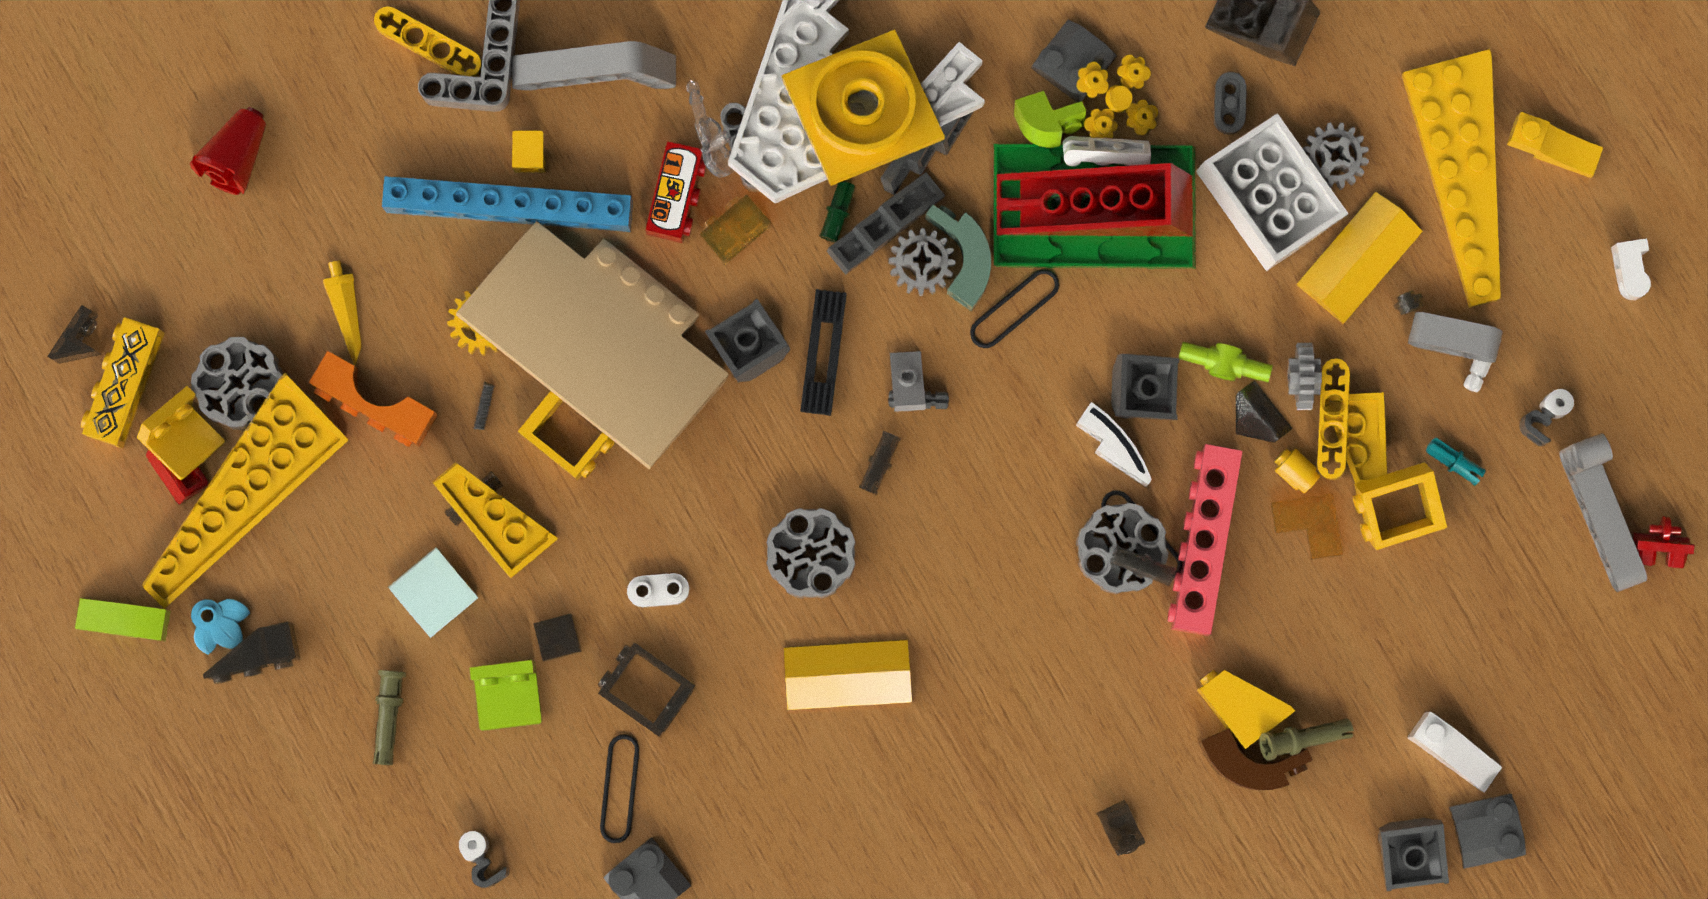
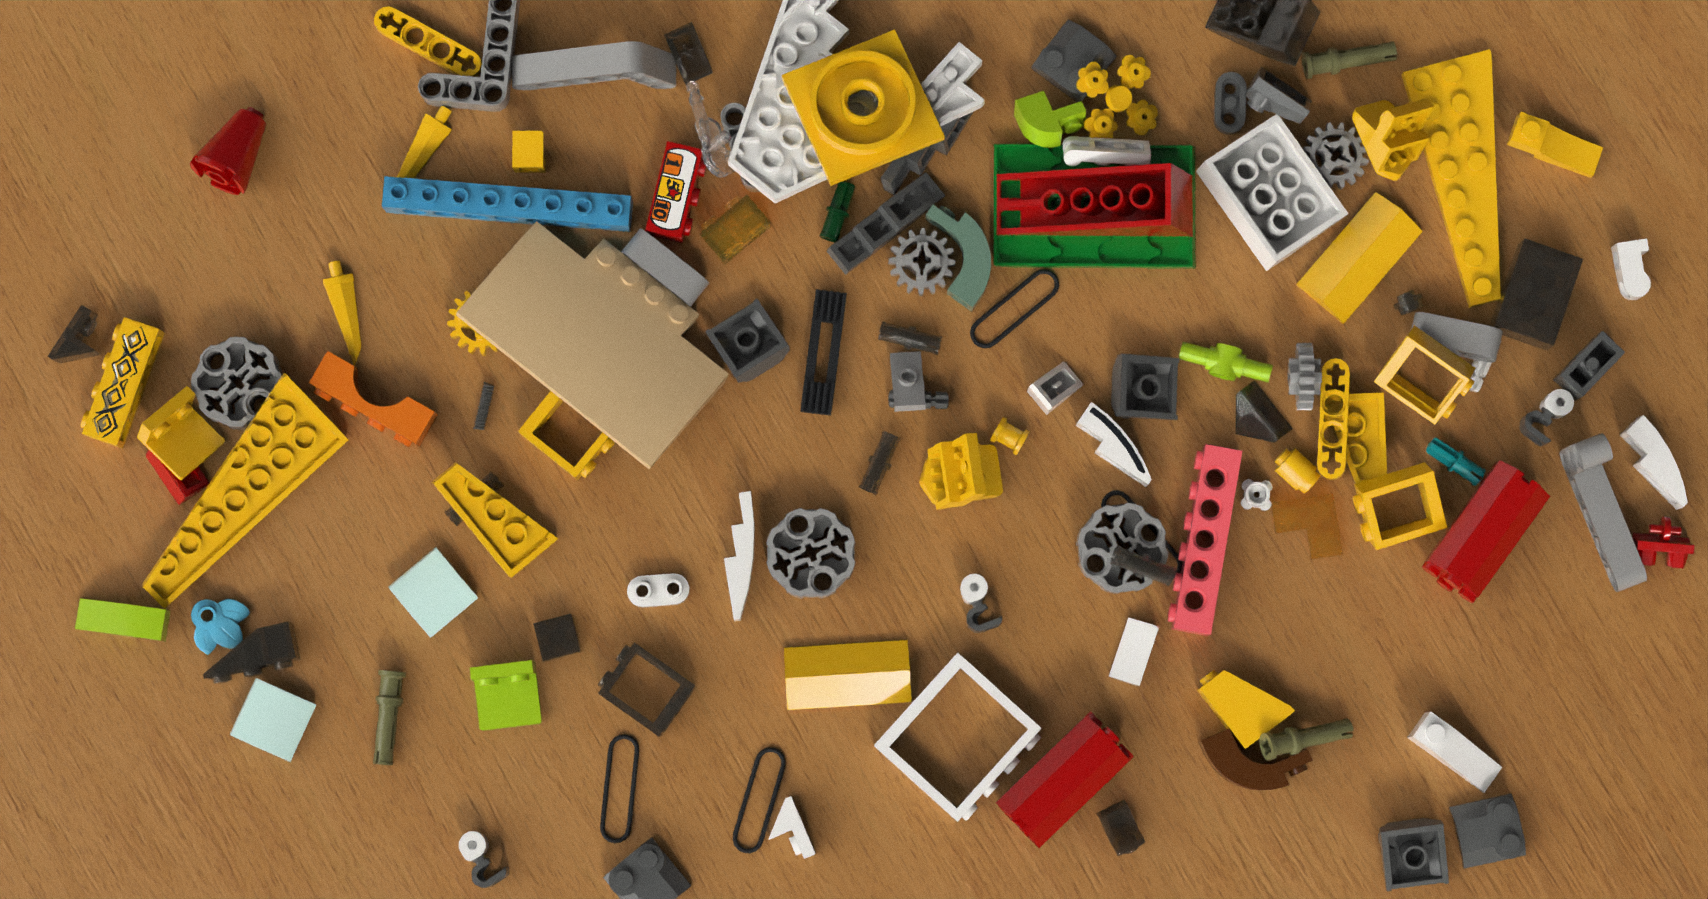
(272, 719): none -> light aqua slope
(427, 140): none -> yellow bar
(665, 267): none -> light grey beam
(688, 53): none -> clear smoke slope
(740, 567): none -> white slope
(771, 805): none -> black piece
(790, 820): none -> white slope
(910, 337): none -> clear smoke pin
(961, 472): none -> yellow piece
(973, 591): none -> leg
(1006, 763): none -> white window
(1009, 436): none -> yellow bush
(1054, 387): none -> white slope
(1064, 779): none -> red brick
(1133, 651): none -> white slope
(1262, 488): none -> white plate
(1276, 96): none -> dark grey slope
(1335, 60): none -> olive pin
(1392, 134): none -> yellow piece
(1410, 394): none -> yellow window
(1485, 531): none -> red brick
(1536, 294): none -> clear smoke brick
(1589, 365): none -> dark grey brick
(1656, 461): none -> white slope

